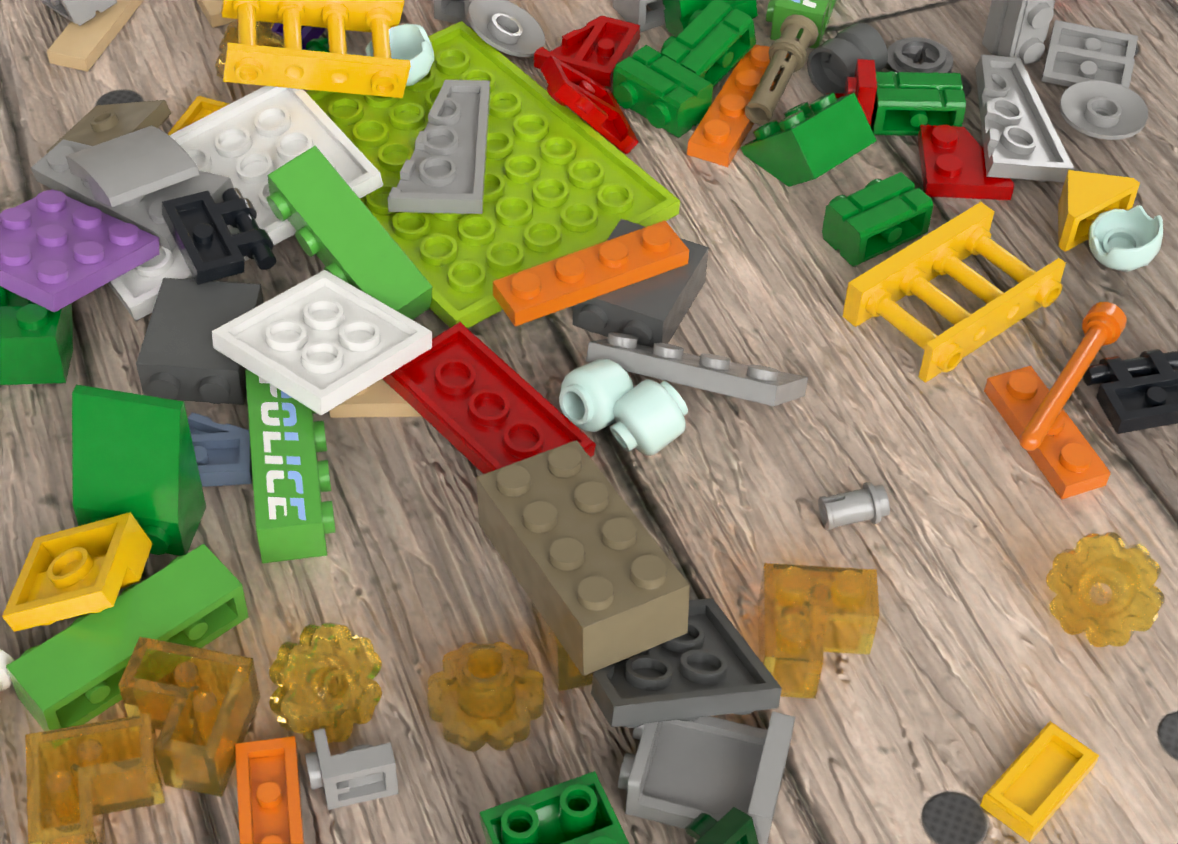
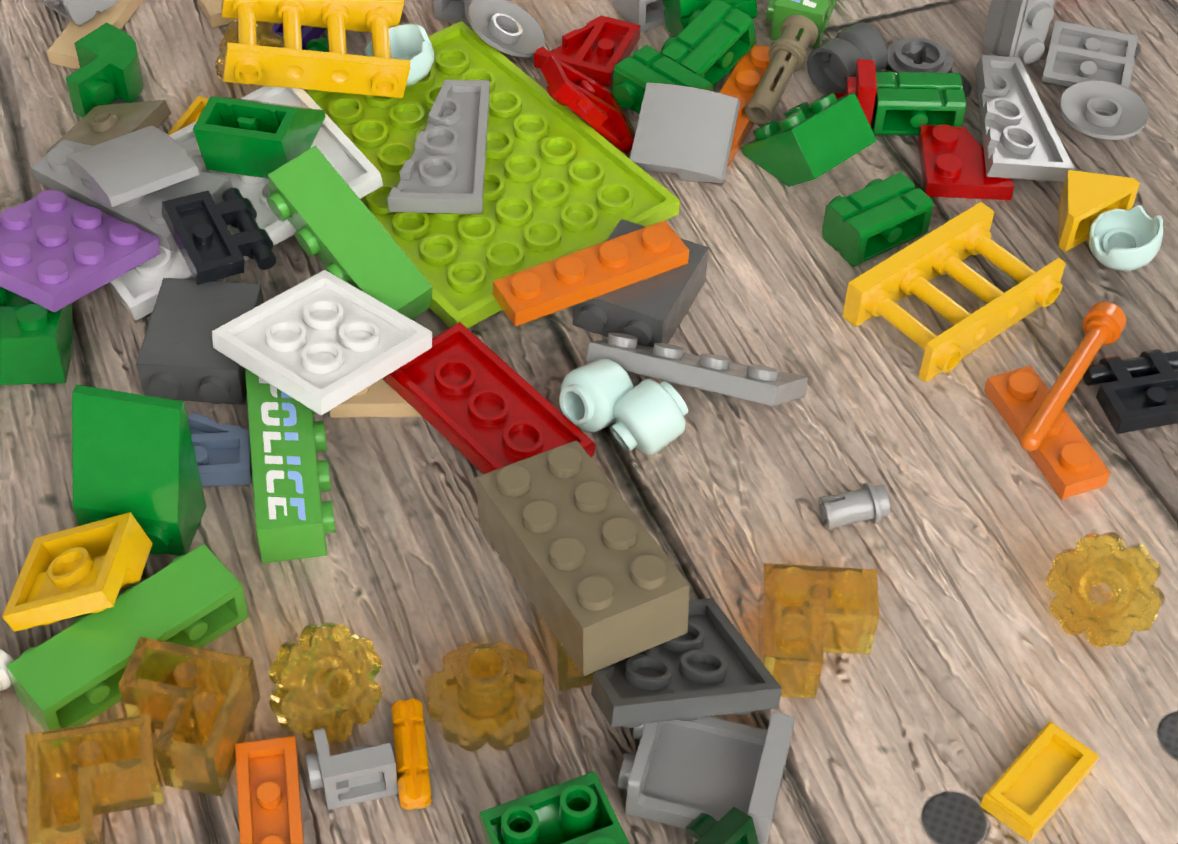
(106, 70): none -> green brick
(253, 135): none -> green slope
(411, 754): none -> light orange axle
(685, 132): none -> light grey slope

